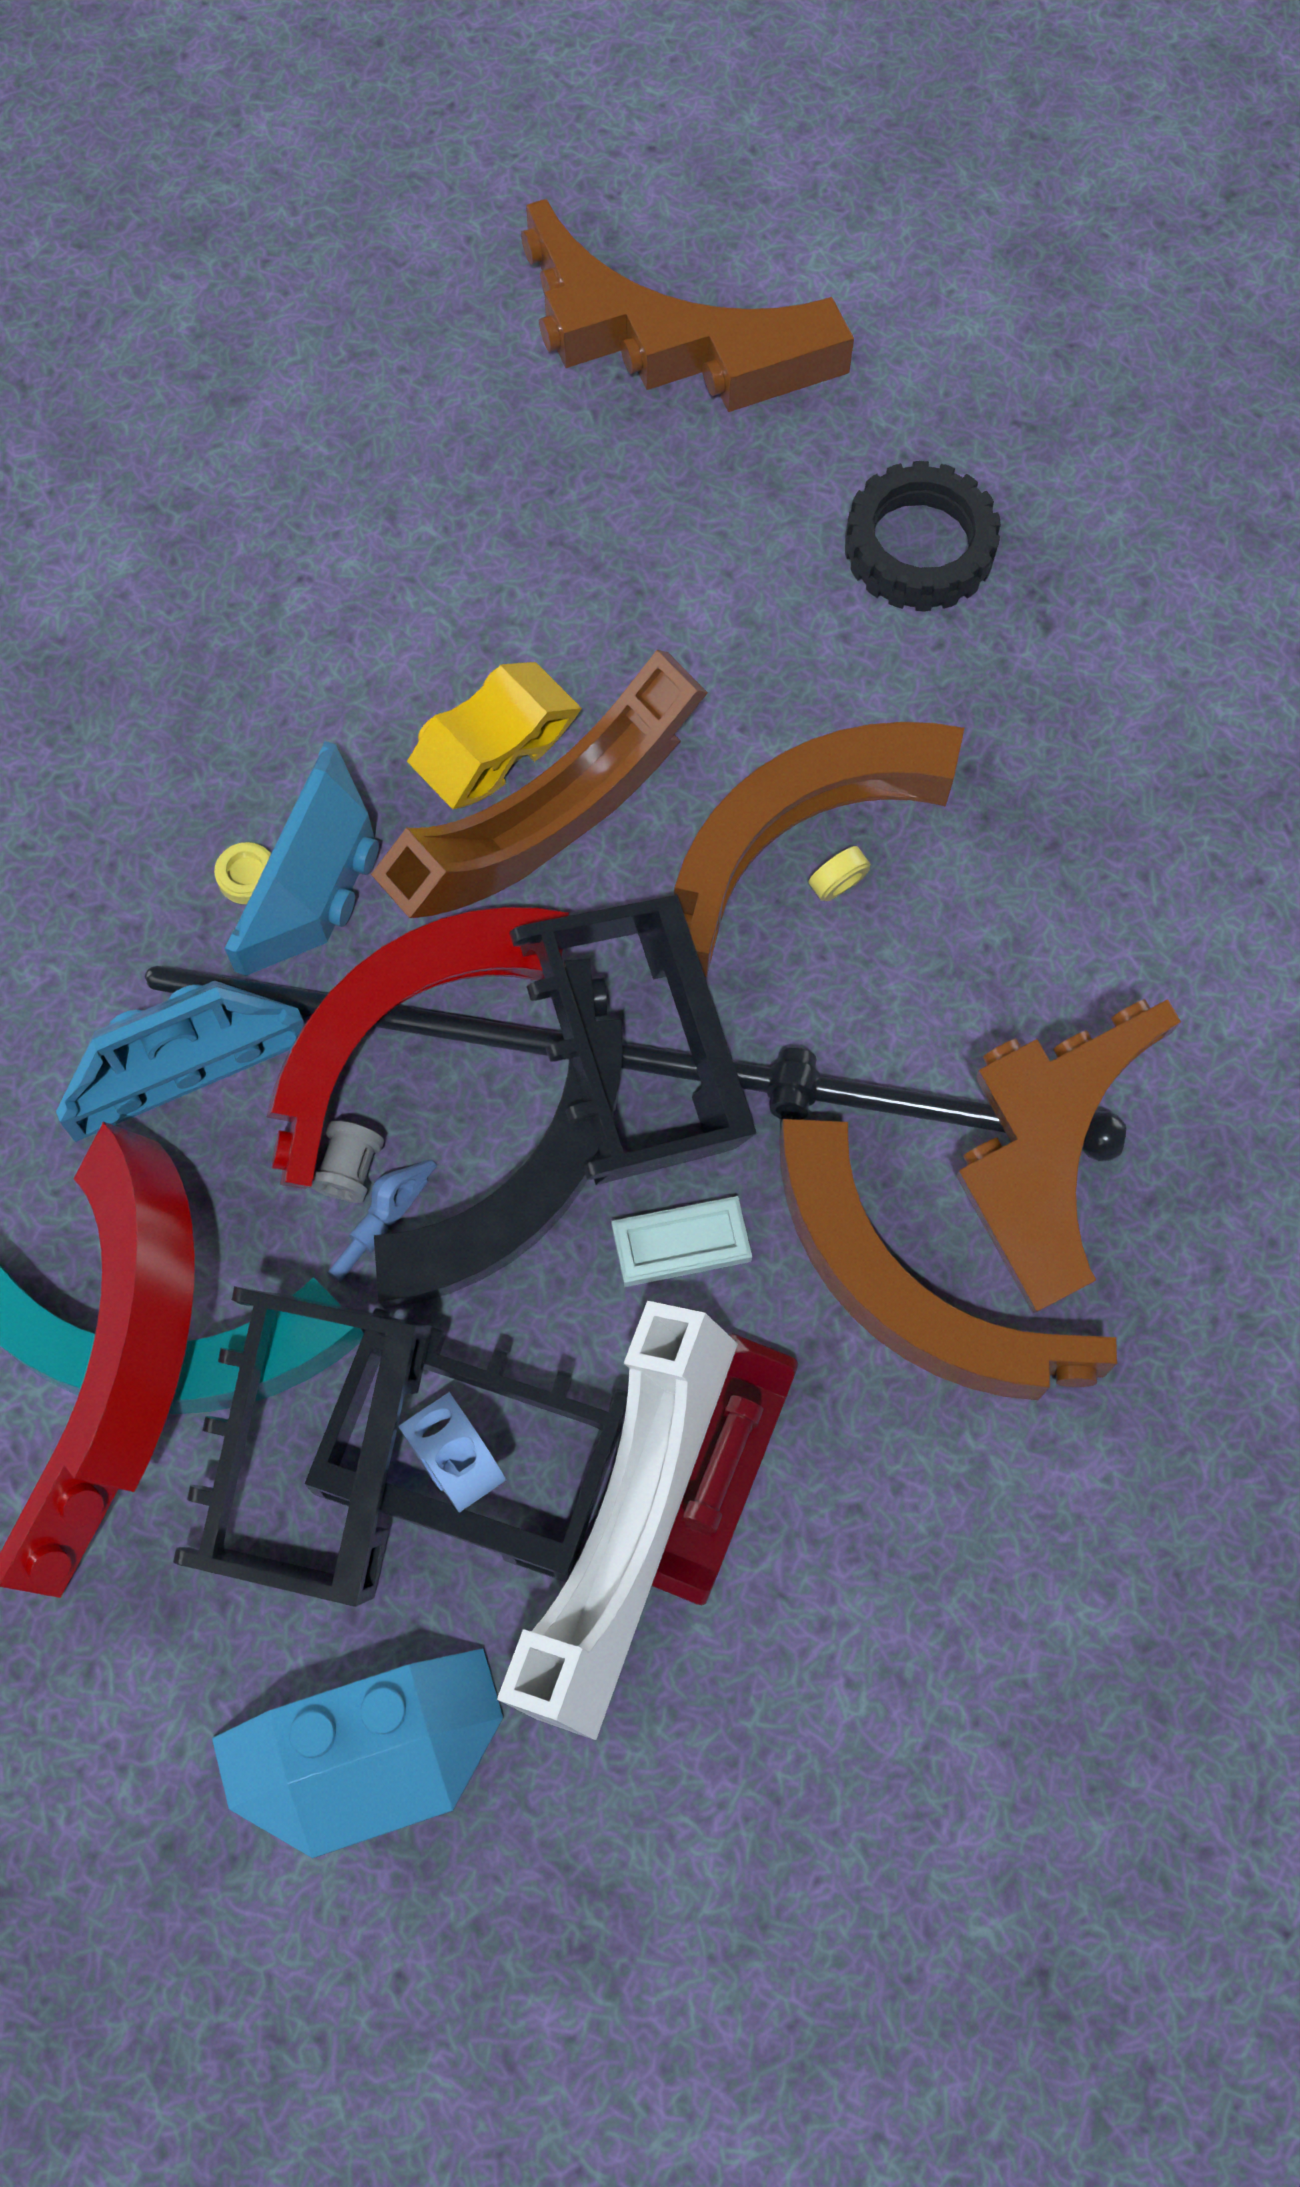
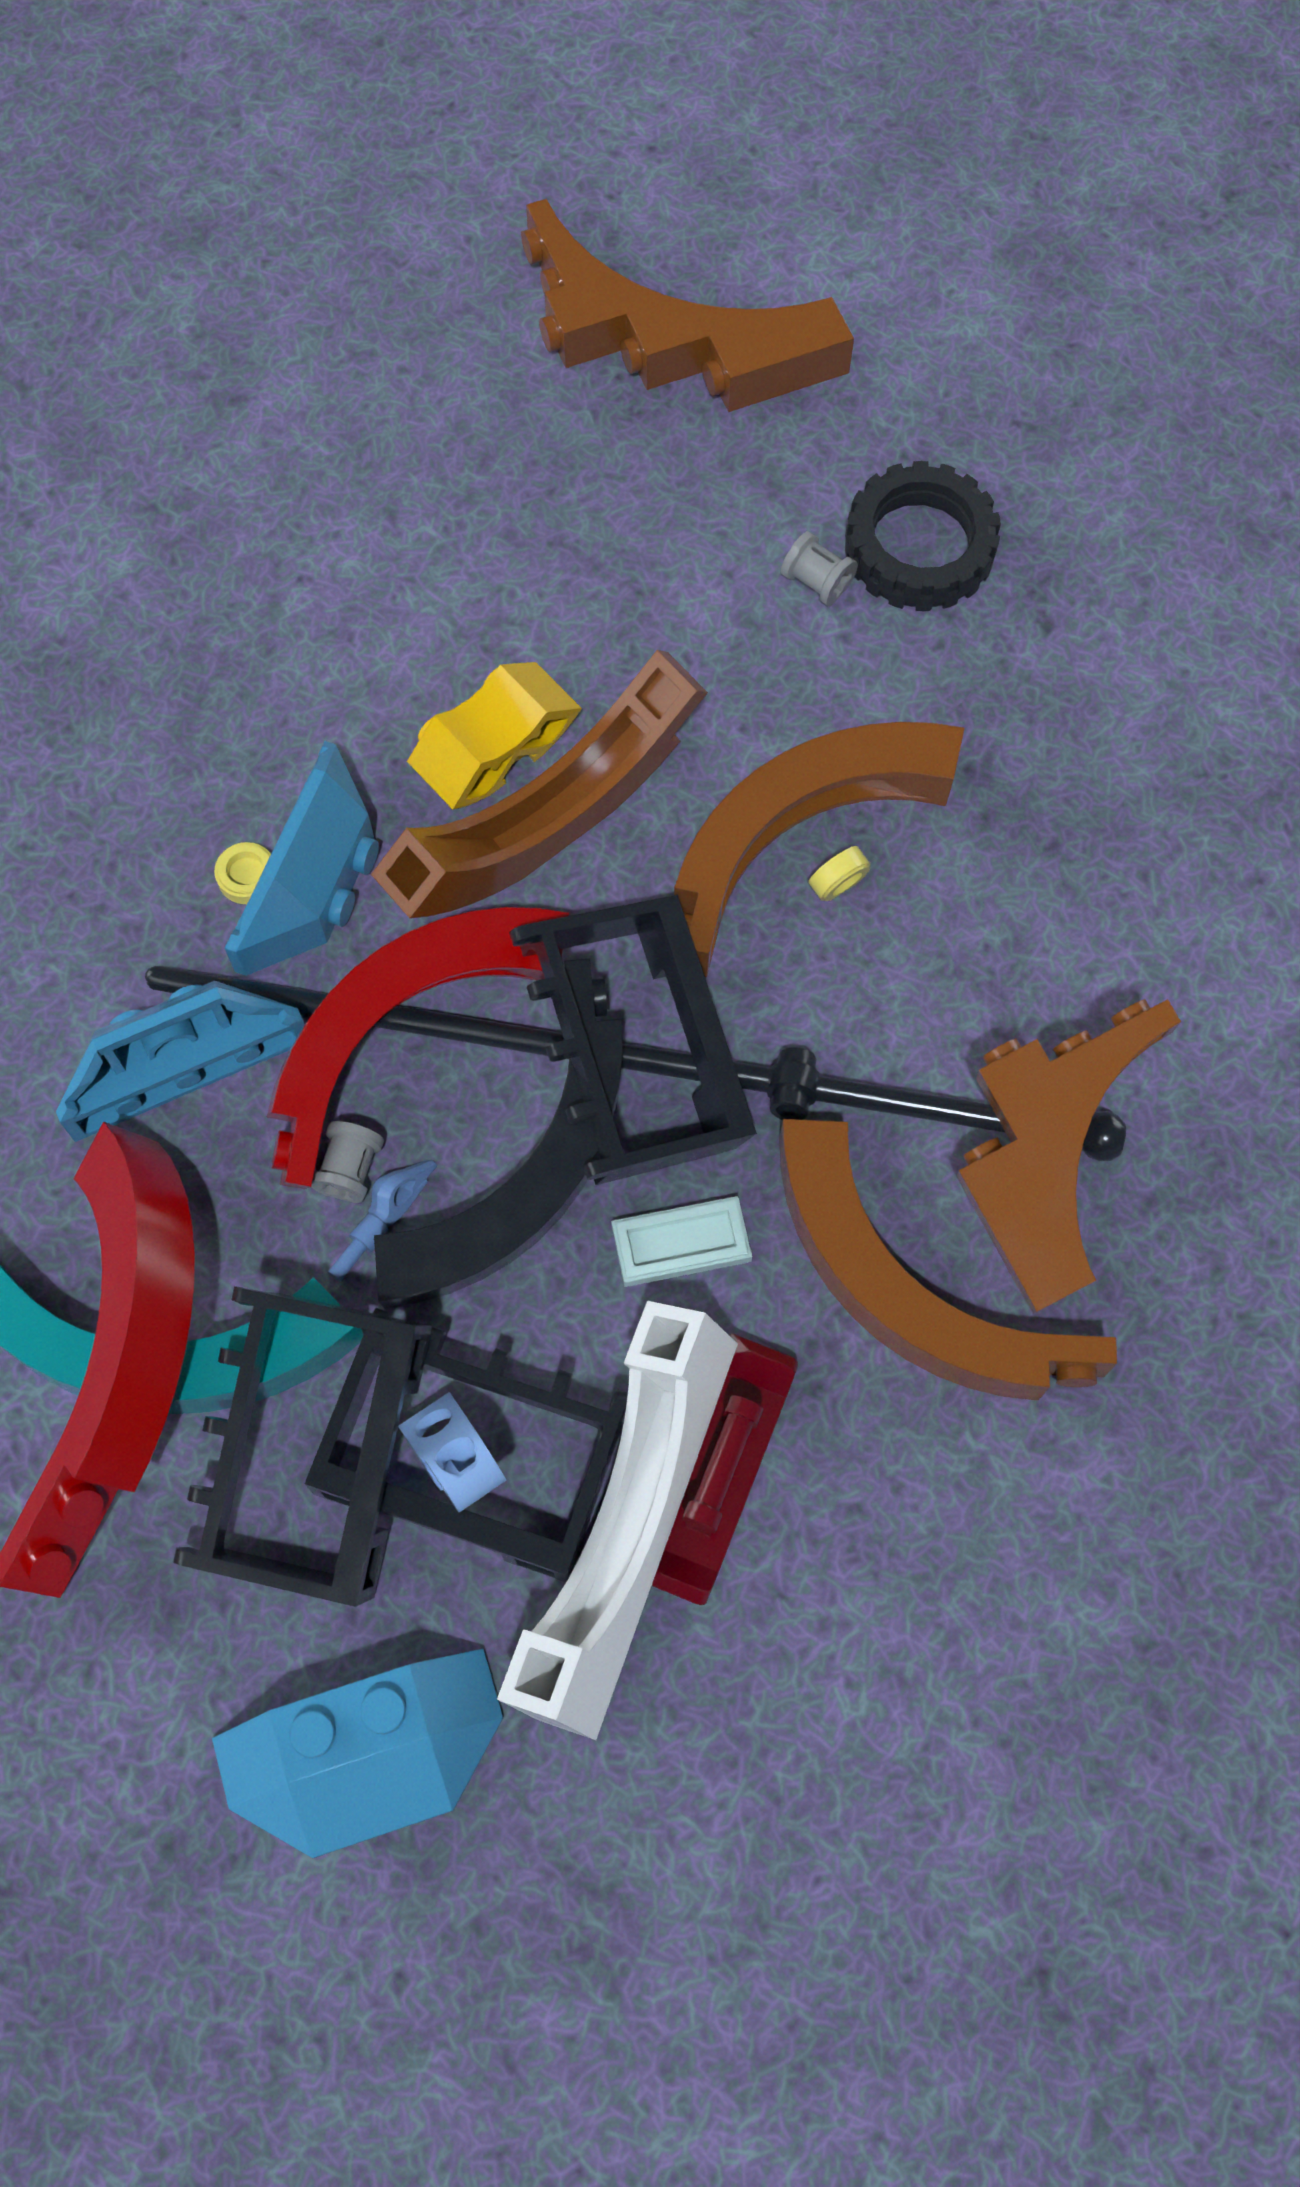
(819, 568): none -> light grey bush

